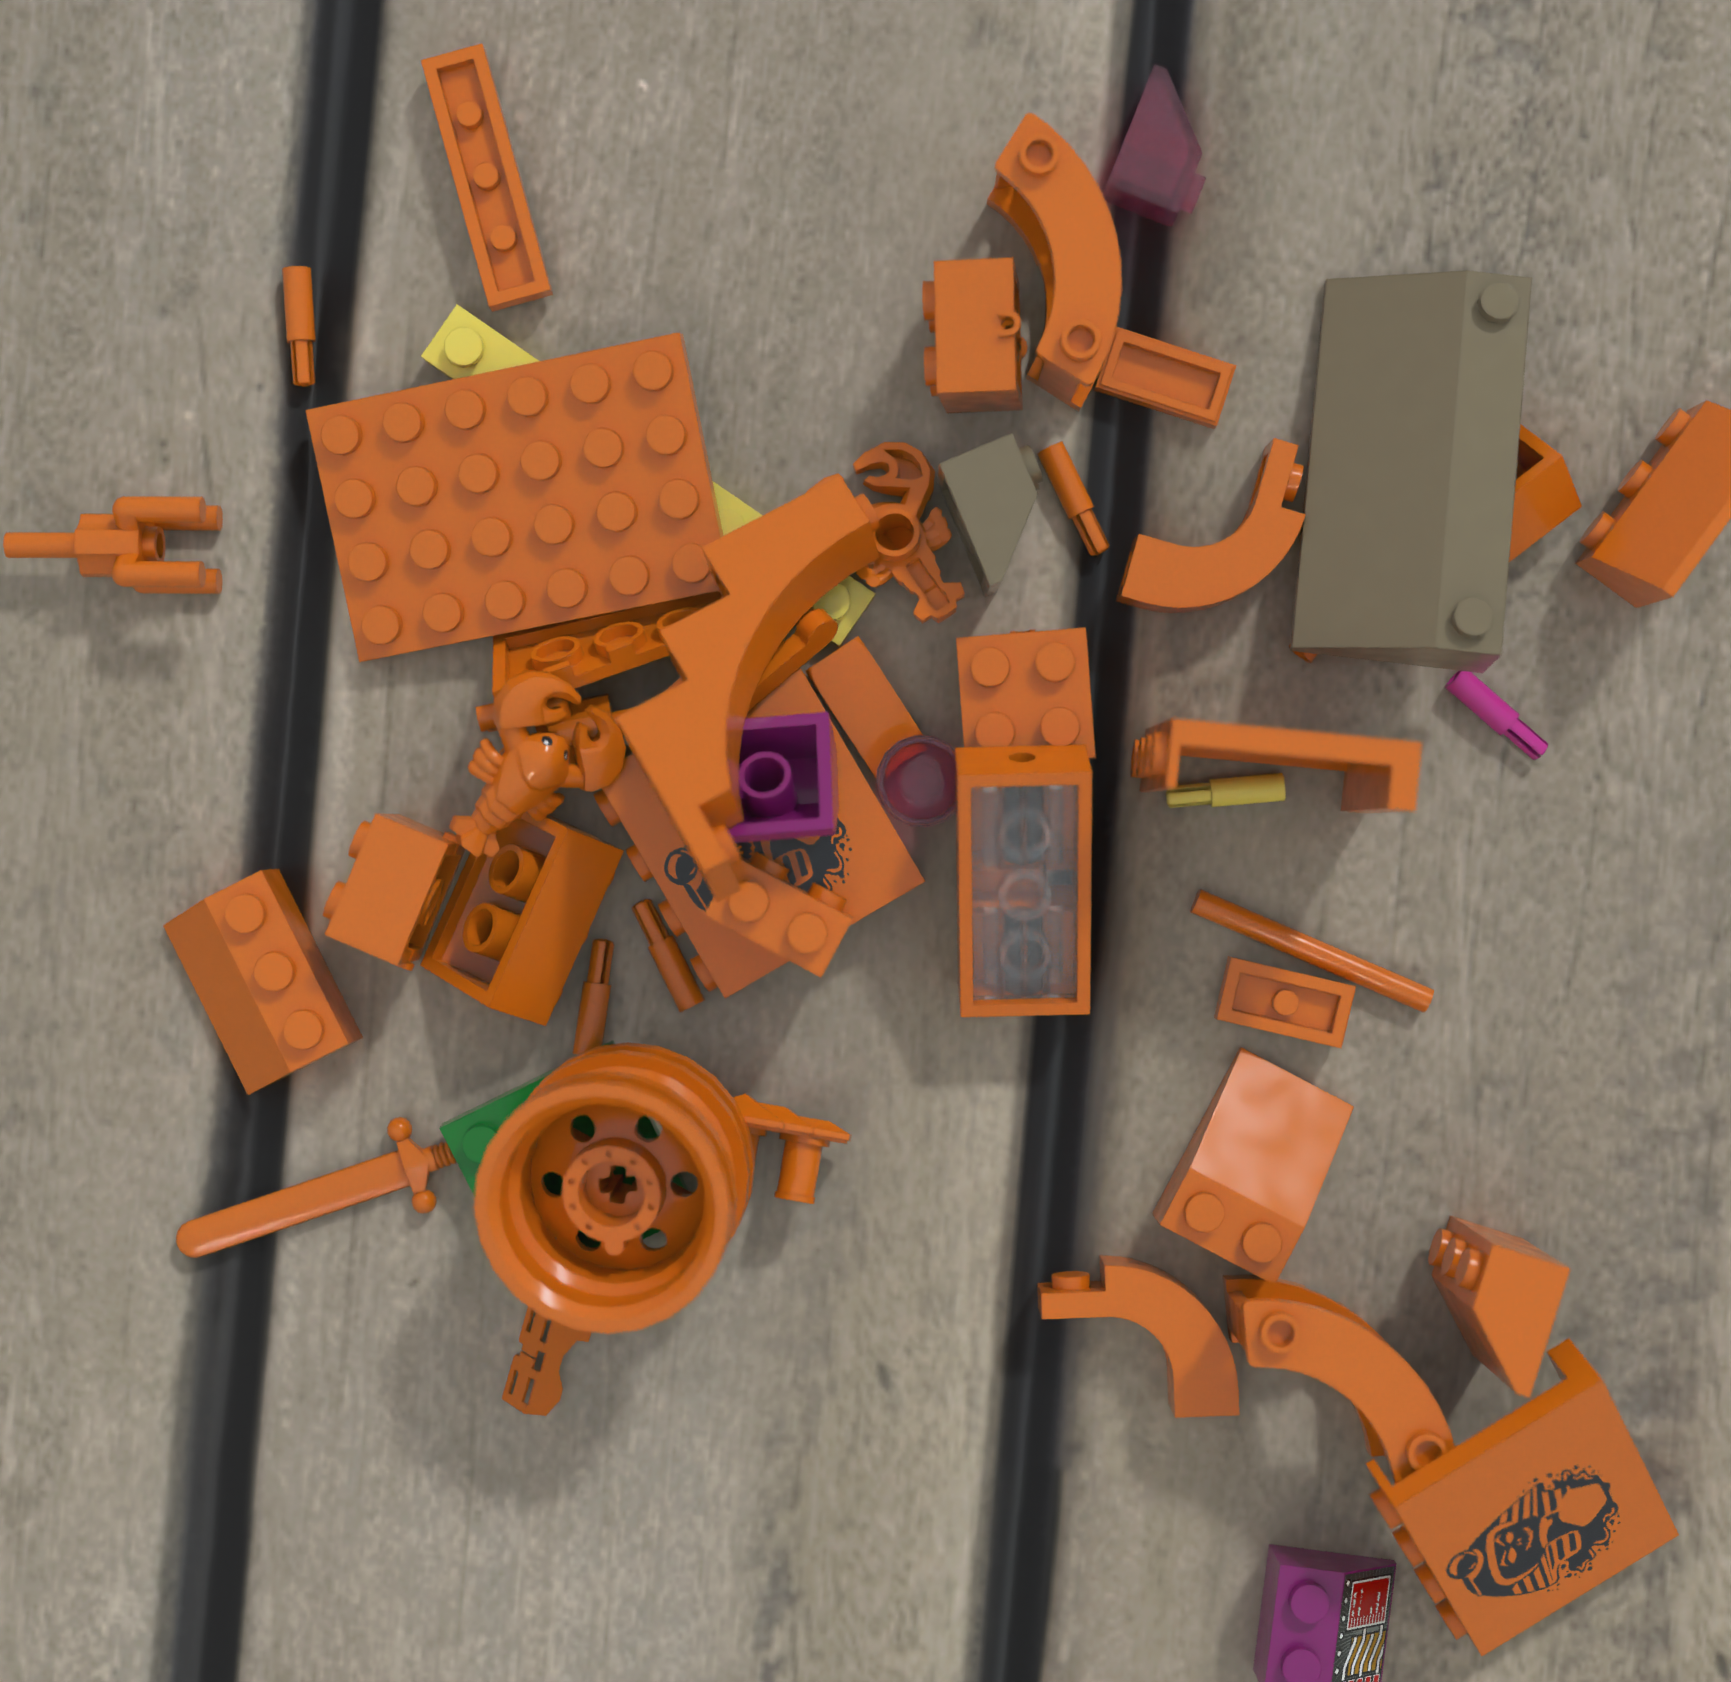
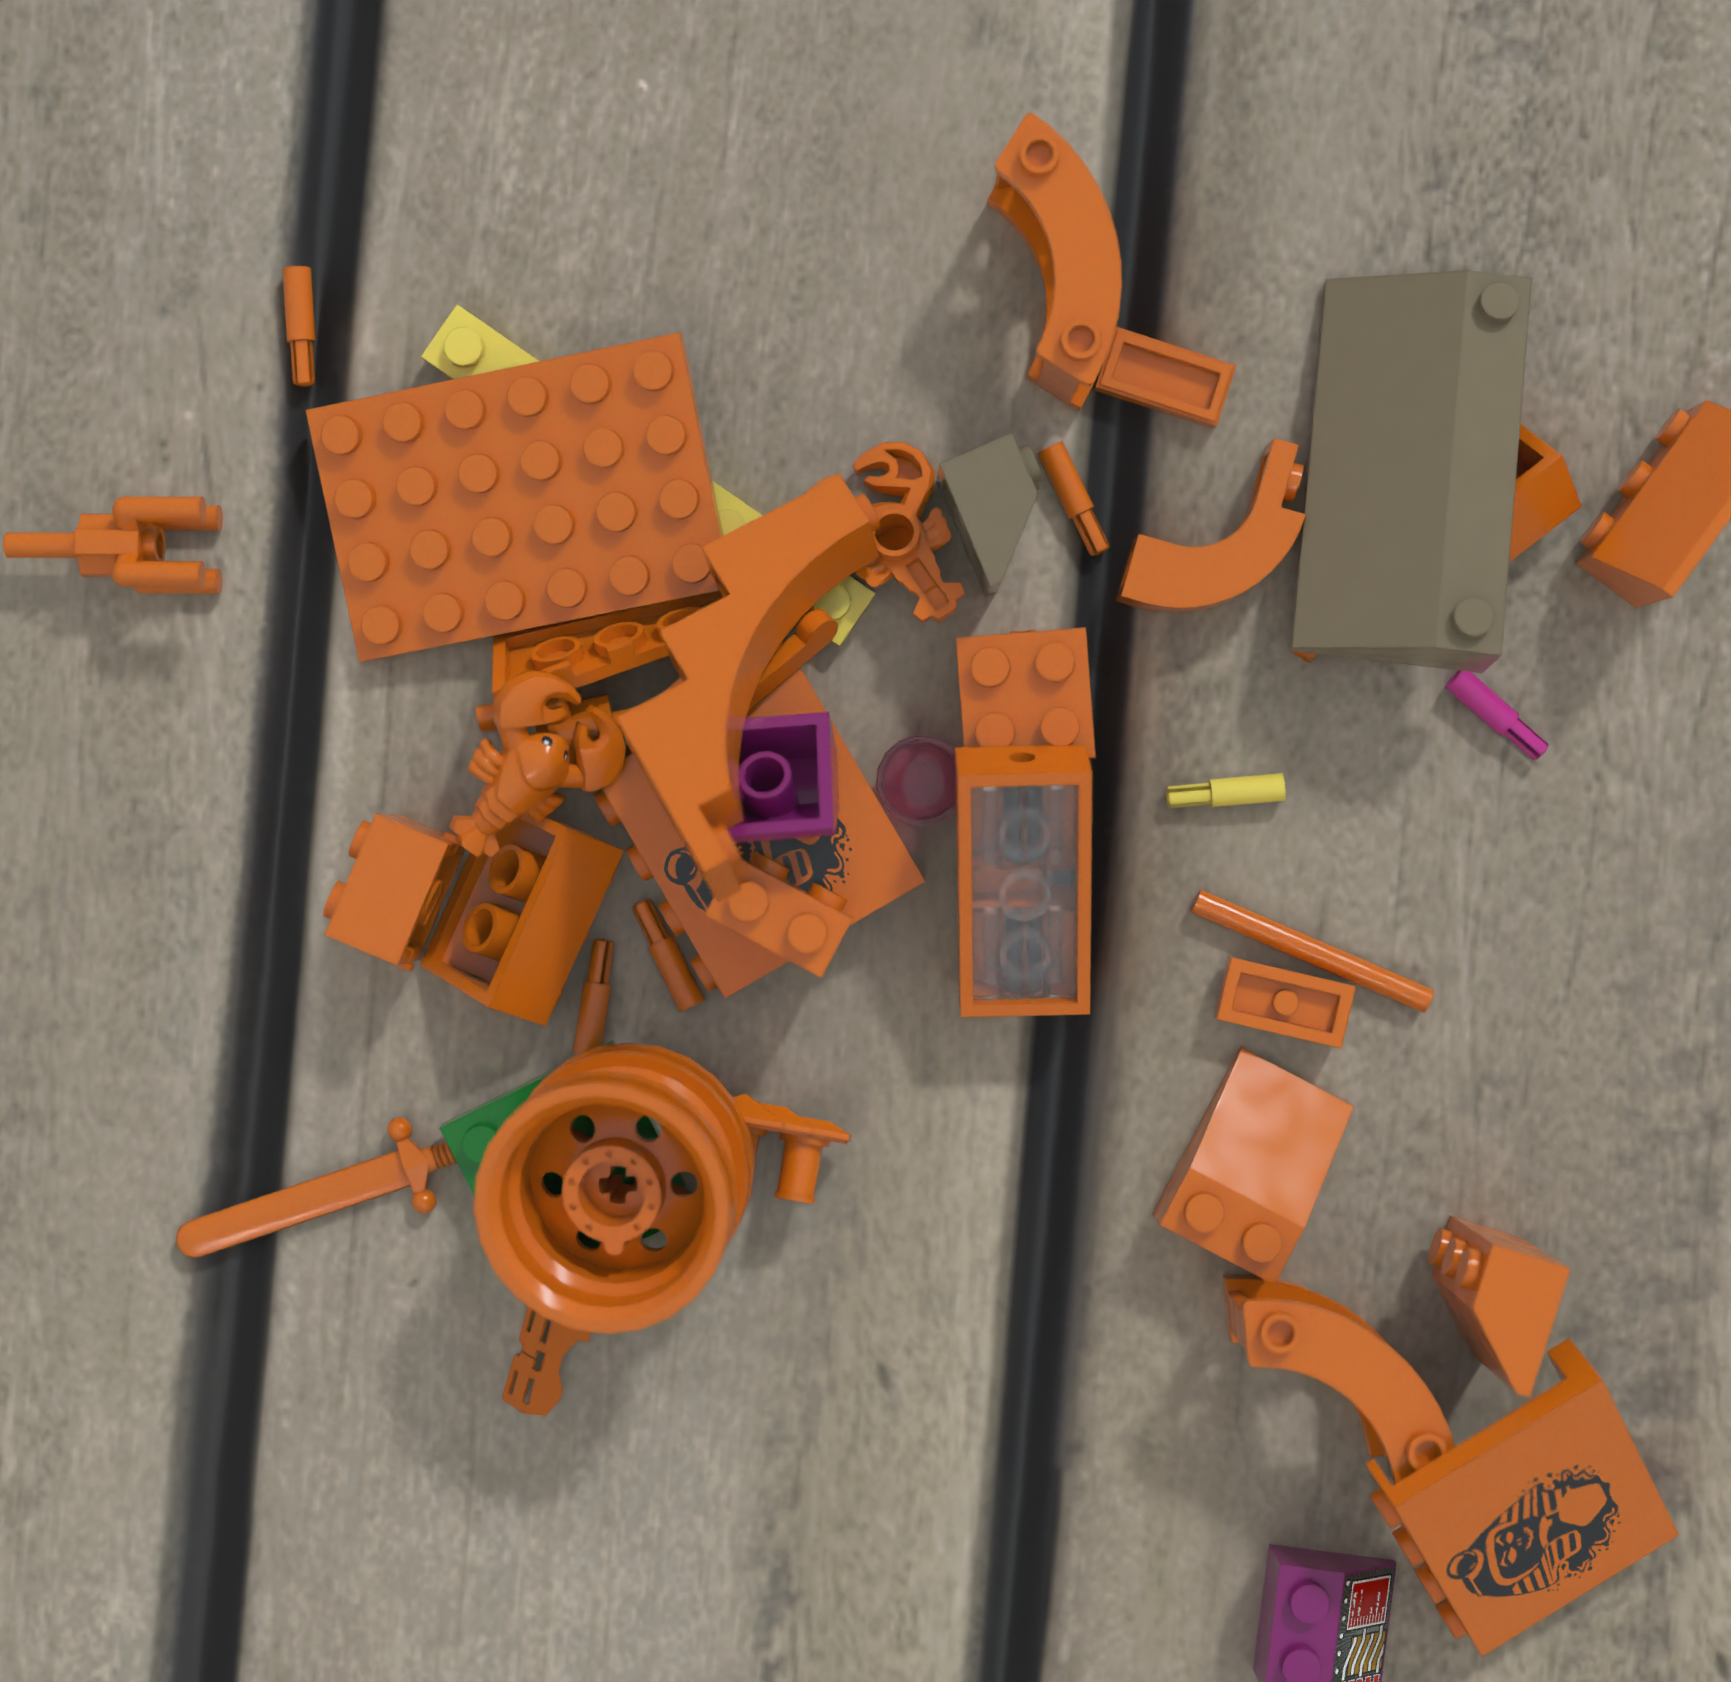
(262, 979): orange slope -> none
(487, 177): orange plate -> none
(862, 701): orange slope -> none
(976, 331): orange brick -> none
(1157, 157): clear pink slope -> none
(1197, 1354): orange arch -> none
(1378, 772): orange panel -> none

